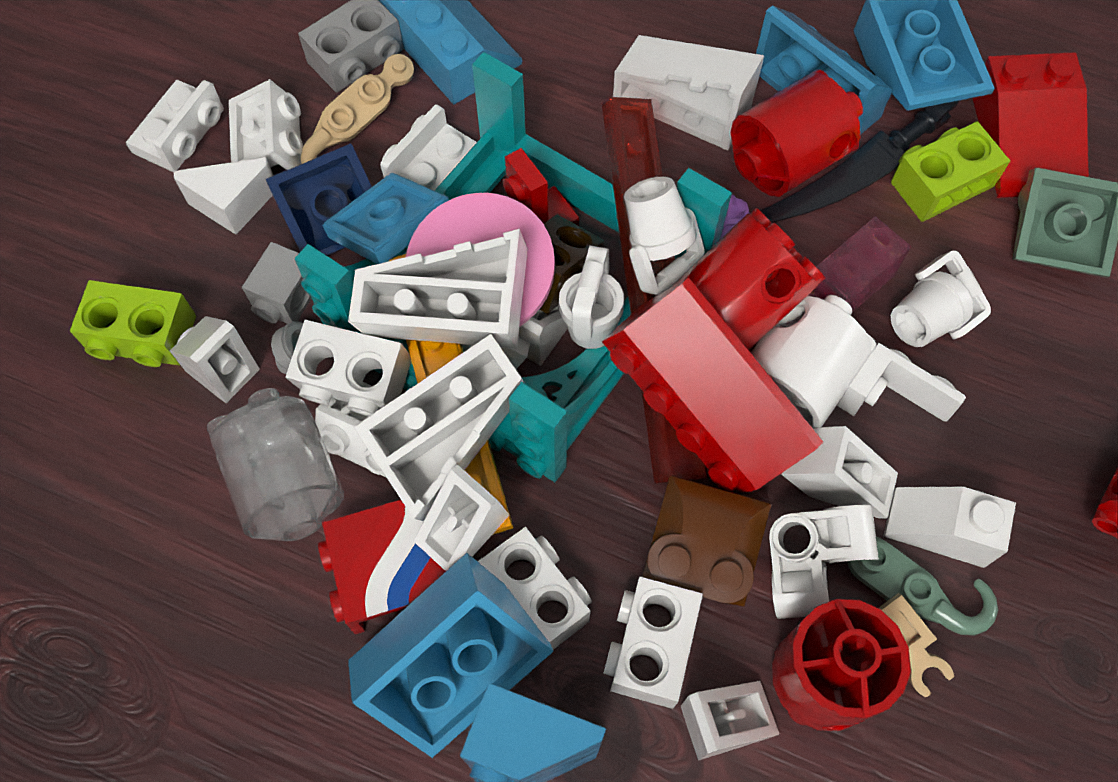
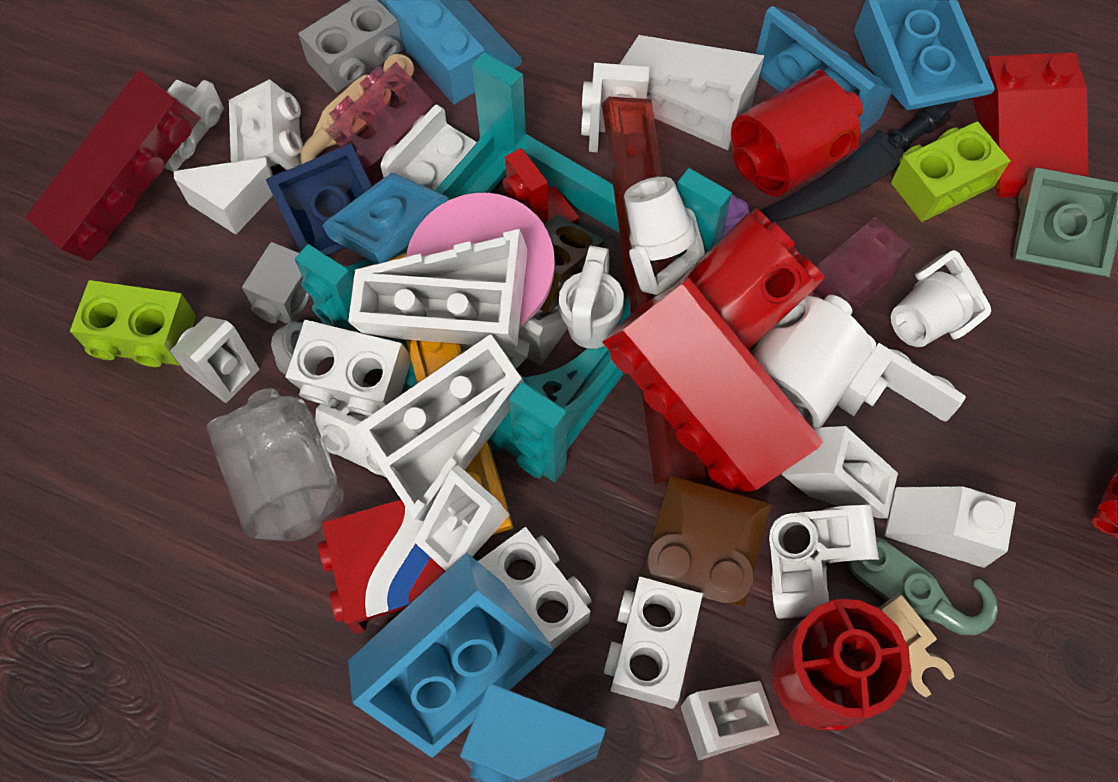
(113, 167): none -> dark red brick
(384, 122): none -> clear pink brick
(609, 81): none -> white bracket

